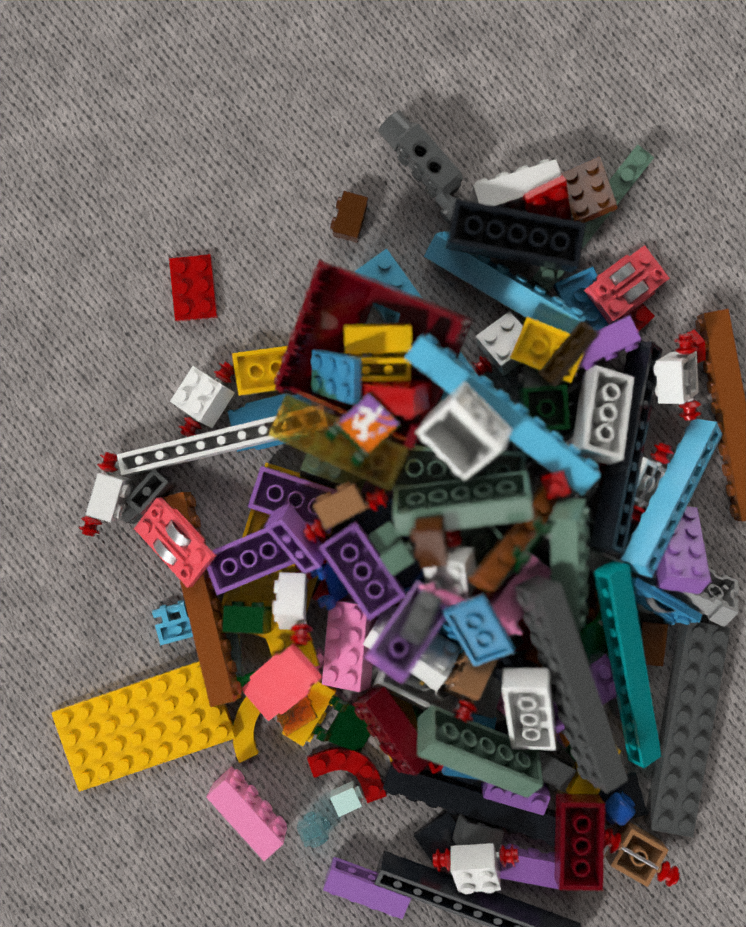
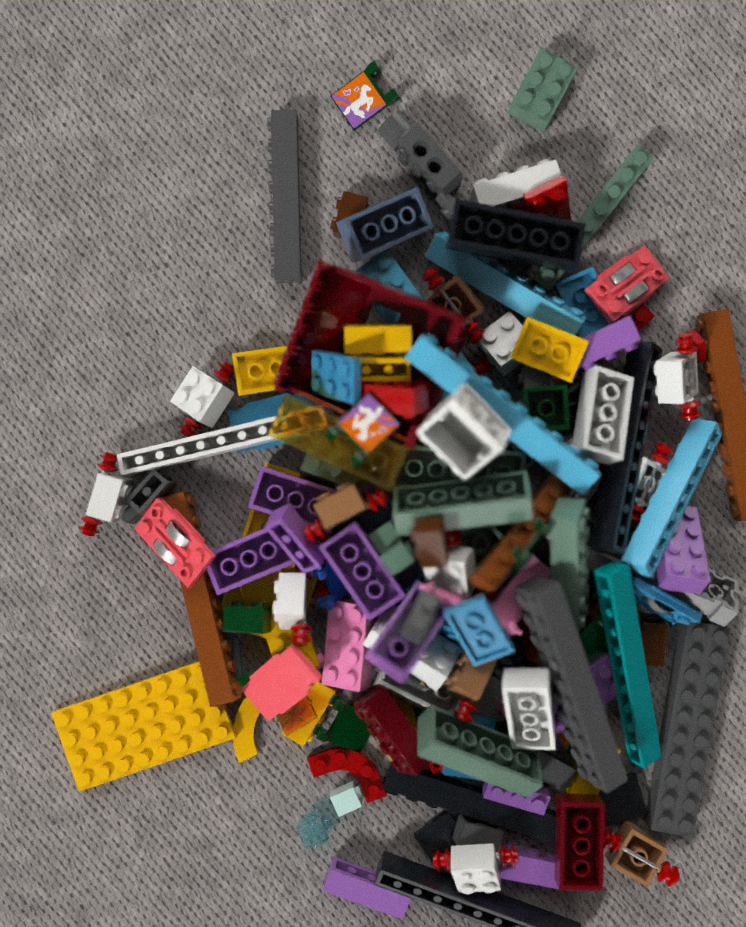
(175, 629): medium azure plate -> none
(193, 288): red plate -> none
(248, 813): bright pink brick -> none
(286, 196): none -> dark grey brick
(362, 97): none -> flag
(384, 225): none -> sand blue brick
(457, 297): none -> medium nougat brick
(542, 89): none -> sand green brick
(556, 484): red plate -> none
(568, 353): dark brown plate -> none
(589, 191): reddish brown plate -> none
(619, 809): blue head -> none

